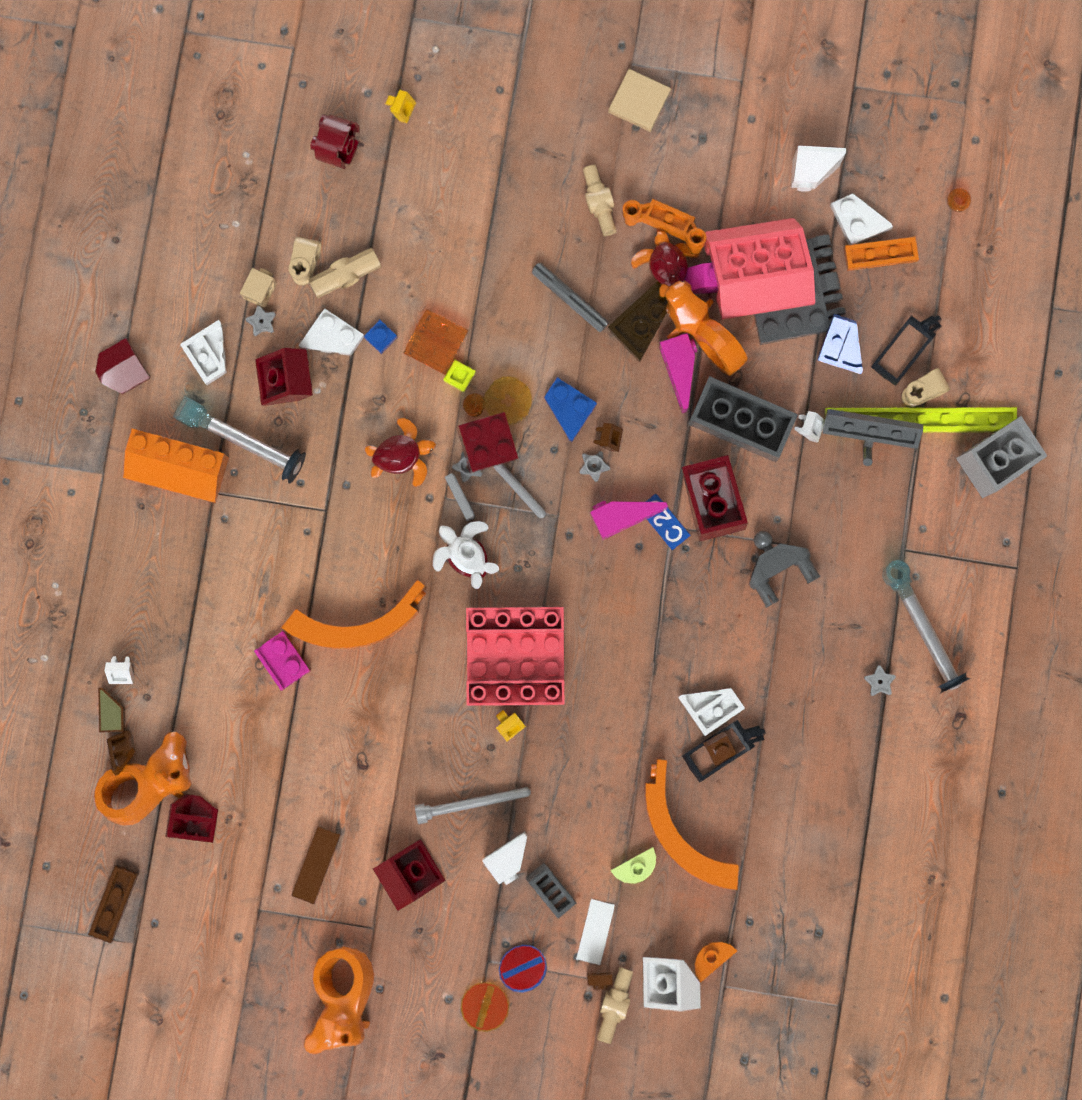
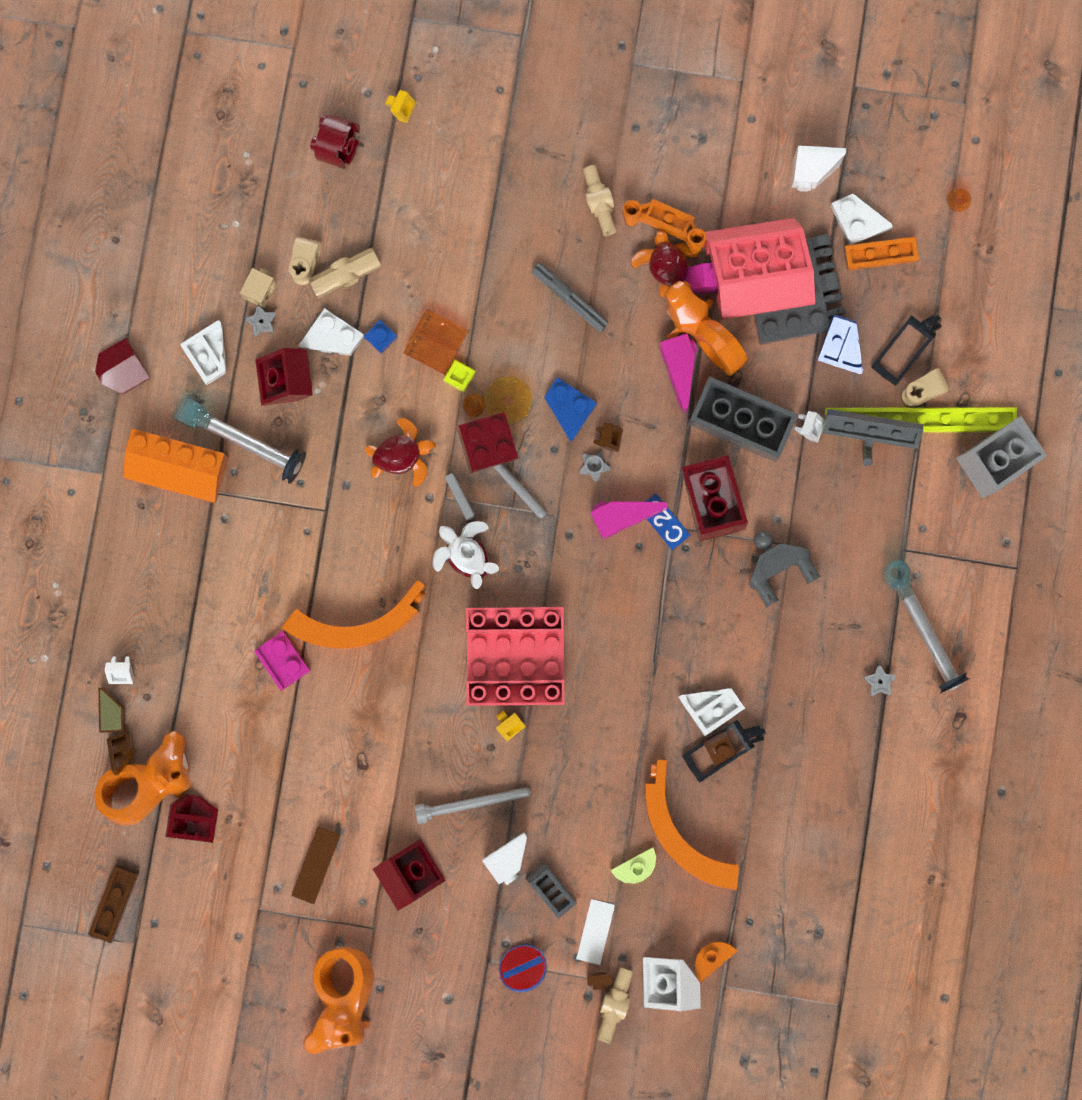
(461, 467): light grey plate -> none
(484, 1006): piece -> none
(639, 100): tan tile -> none
(640, 322): dark brown wing -> none

